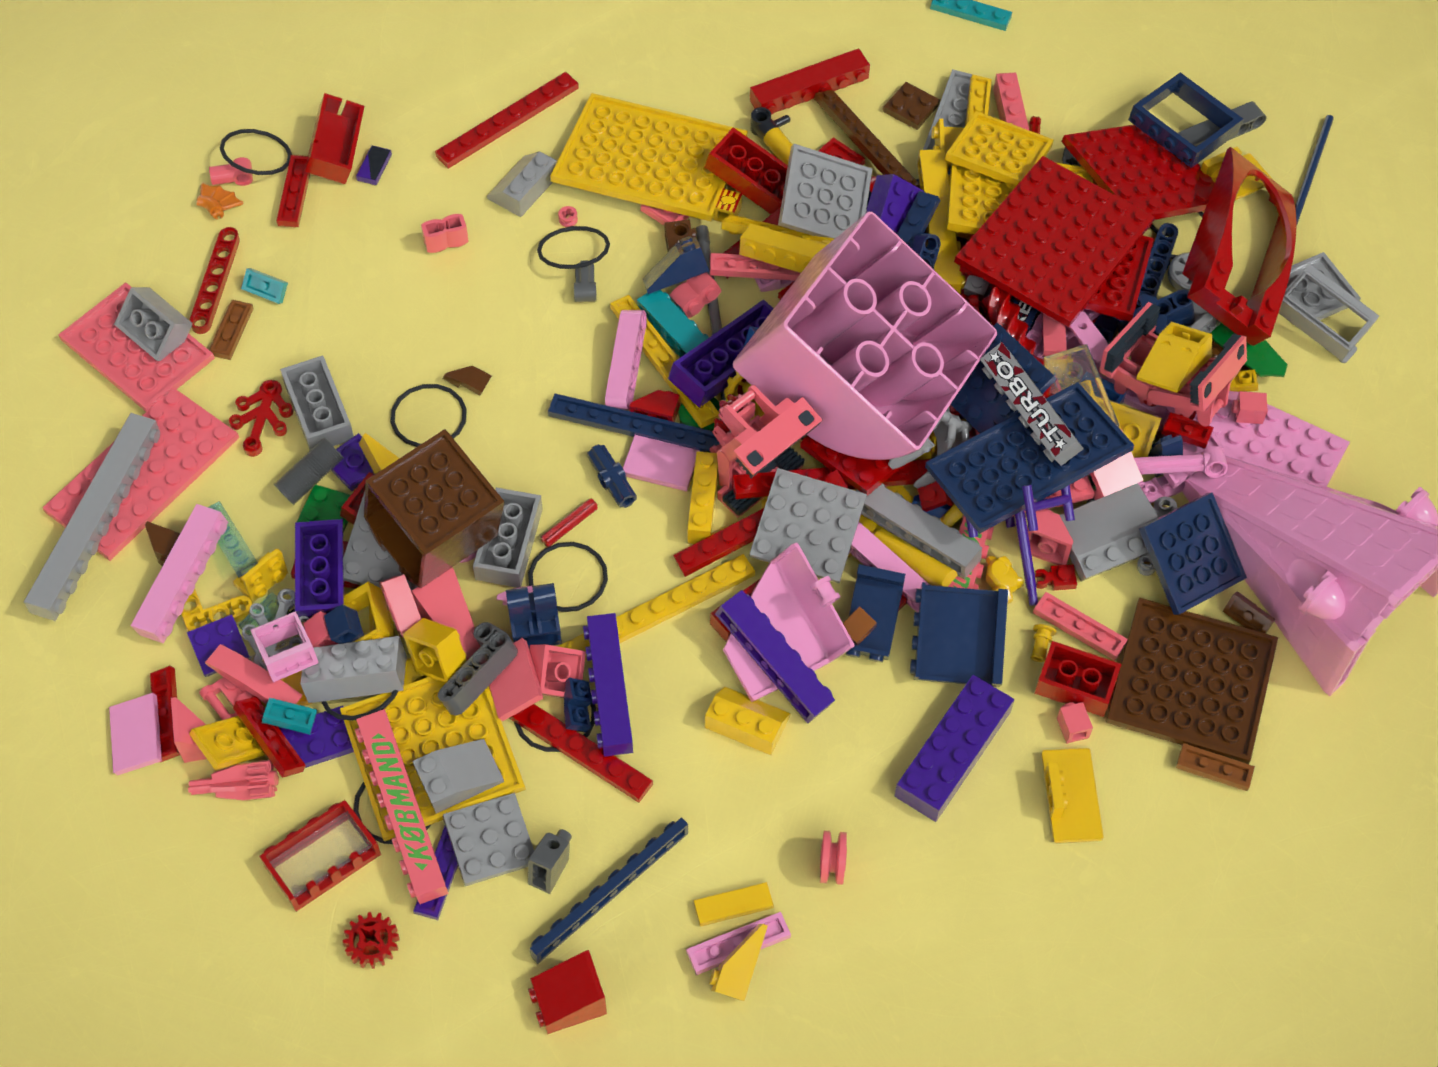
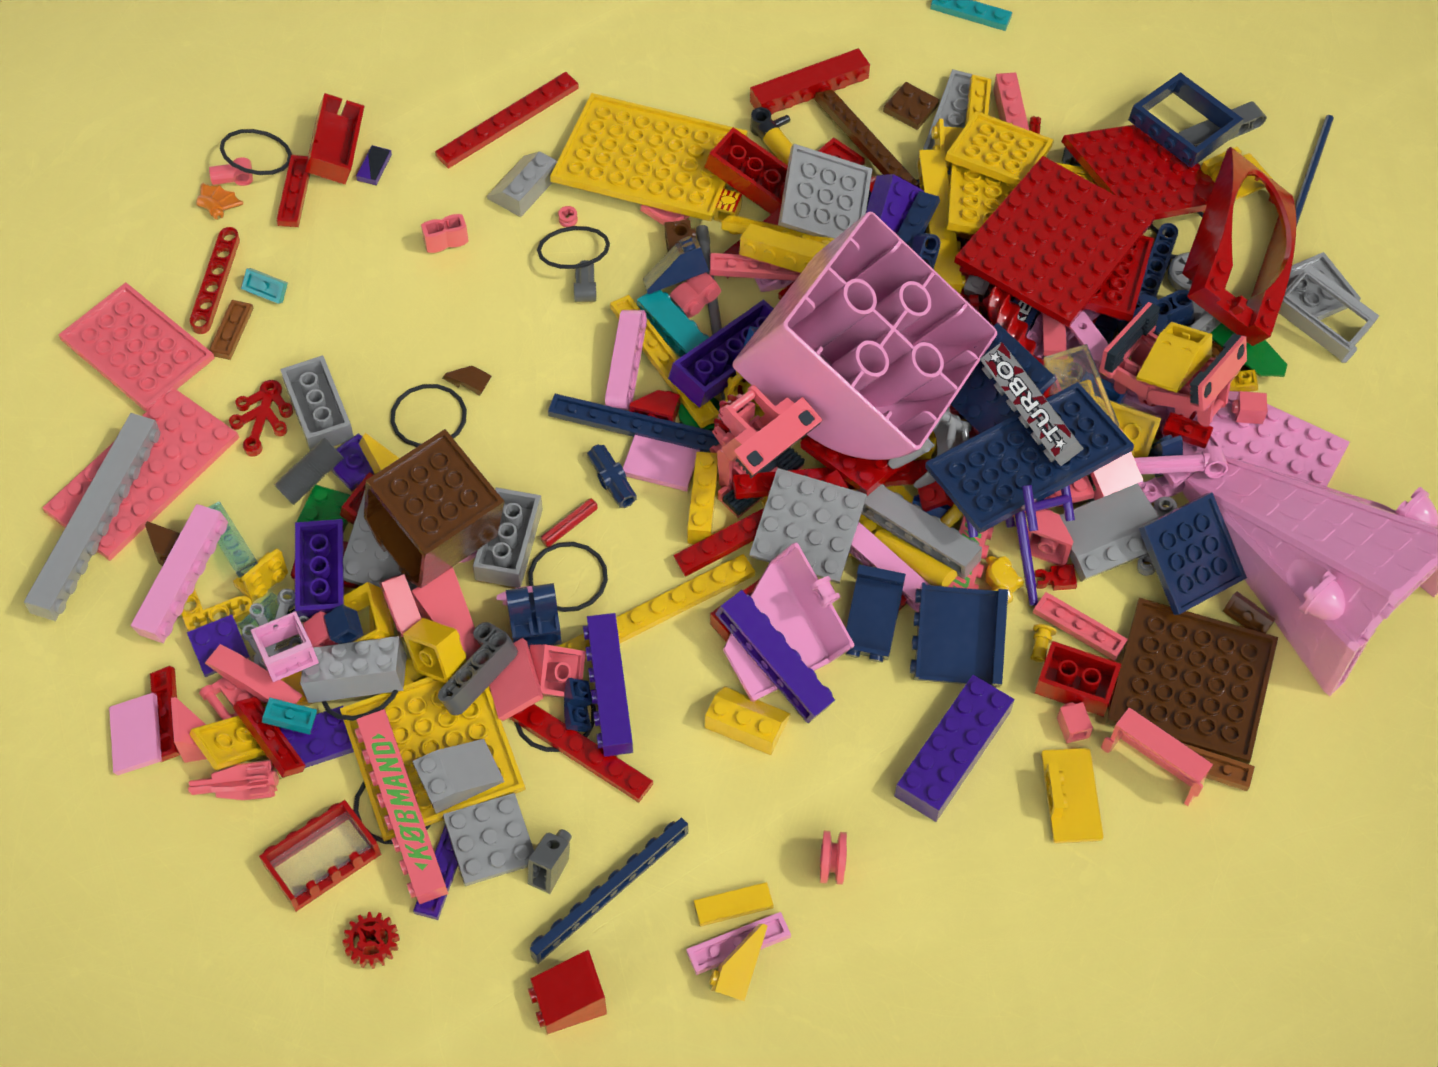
(152, 322): light grey slope -> none
(859, 625): dark orange brick -> none
(1161, 749): none -> coral piece

